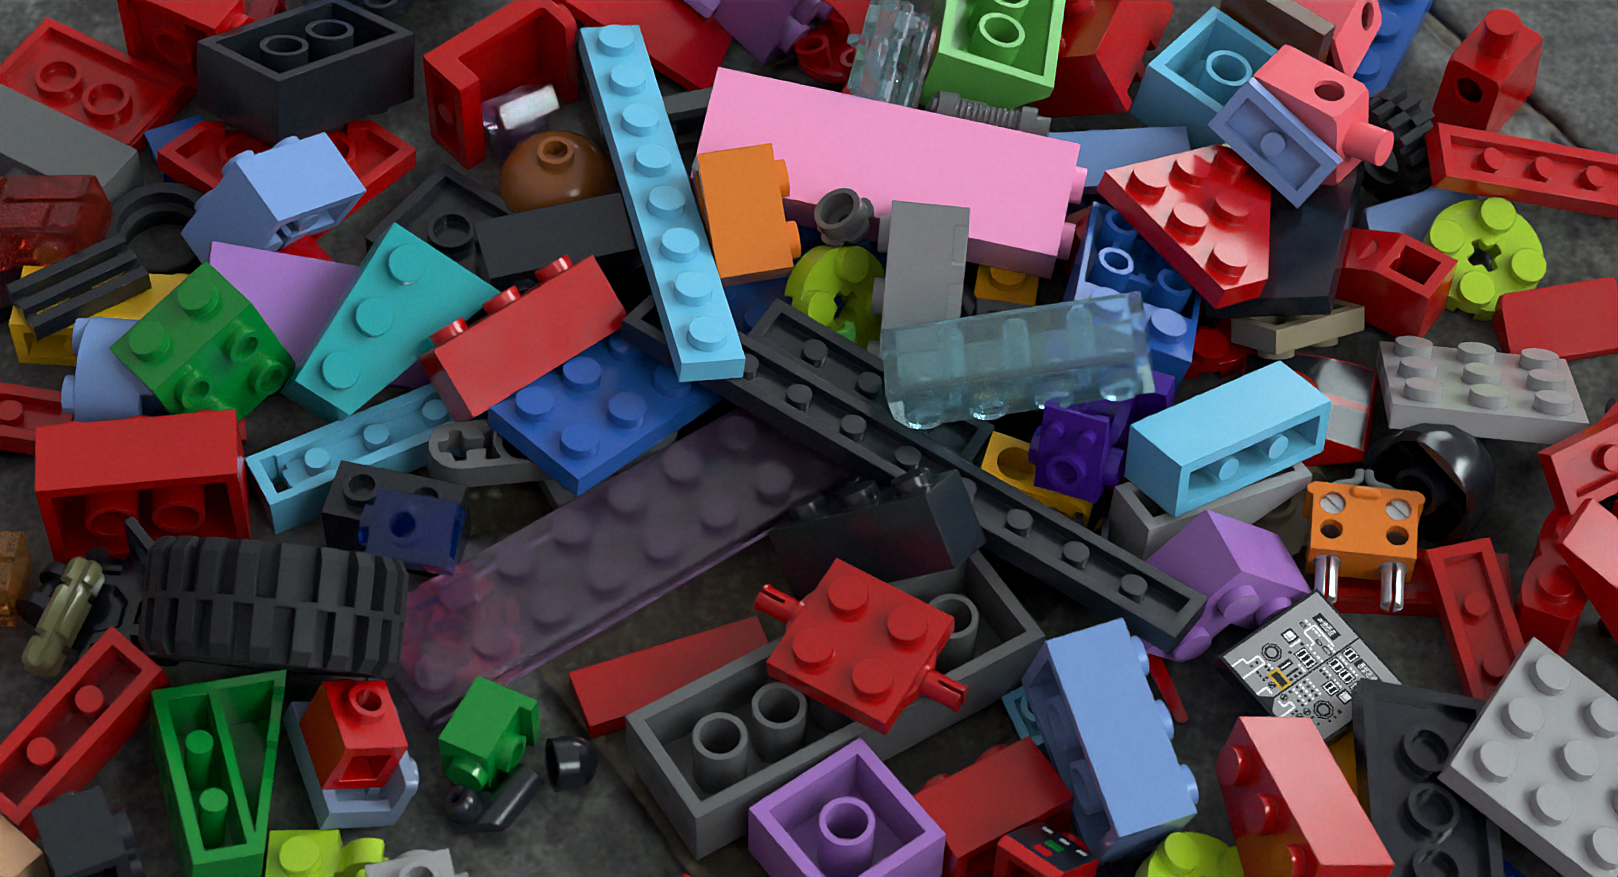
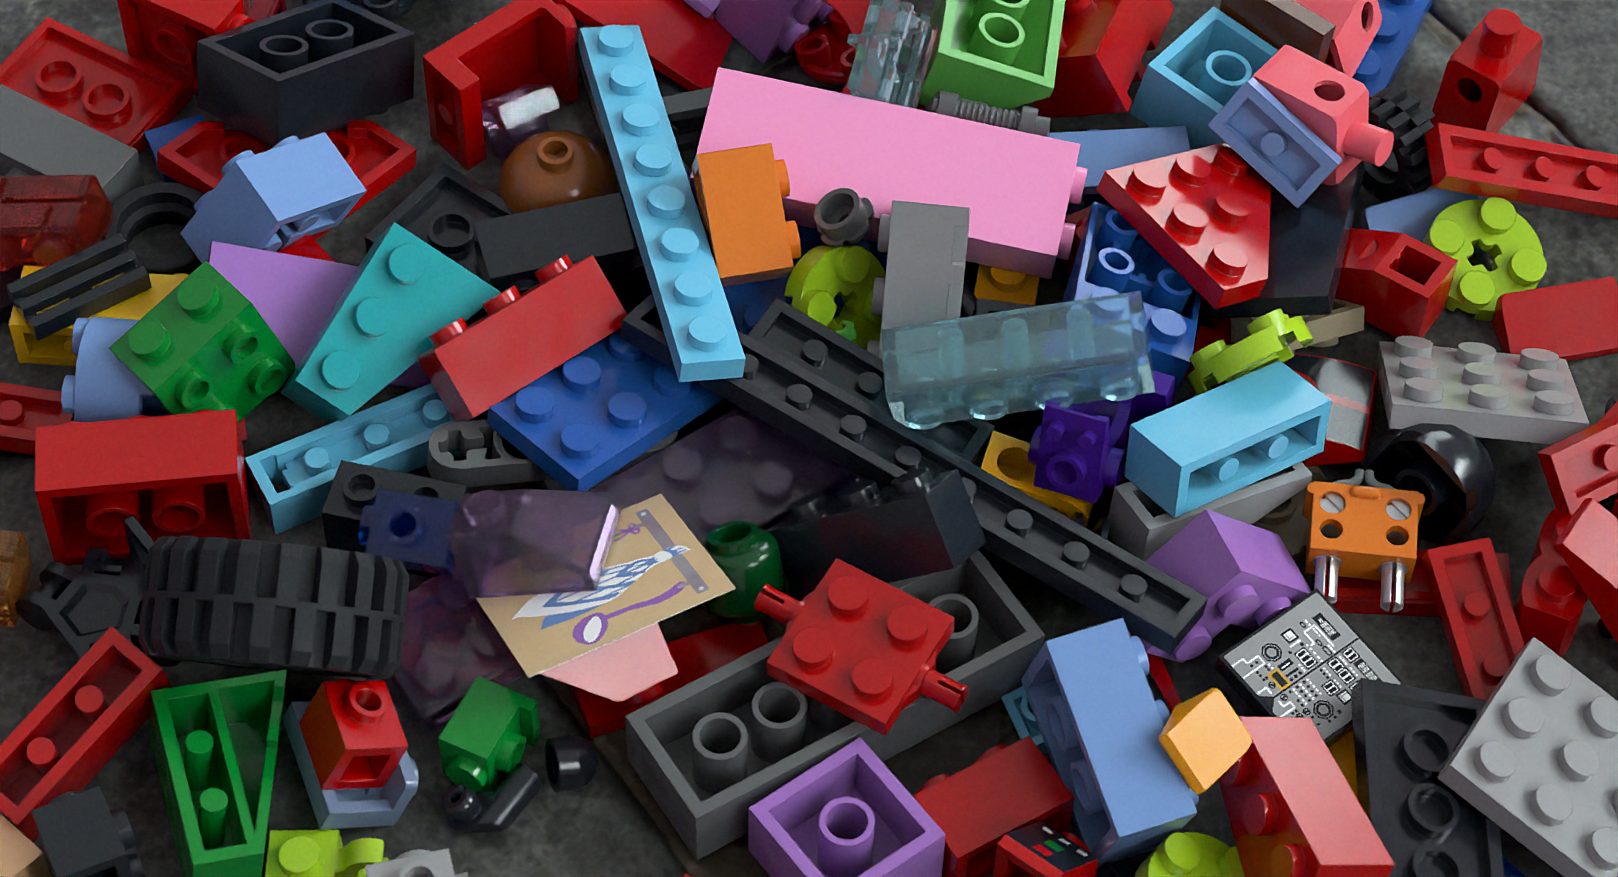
(63, 618): olive axle -> none
(532, 540): none -> clear purple slope
(621, 669): none -> slope
(648, 576): none -> tan sticker
(750, 561): none -> dark green head
(1204, 738): none -> light orange slope
(1264, 346): none -> lime plate

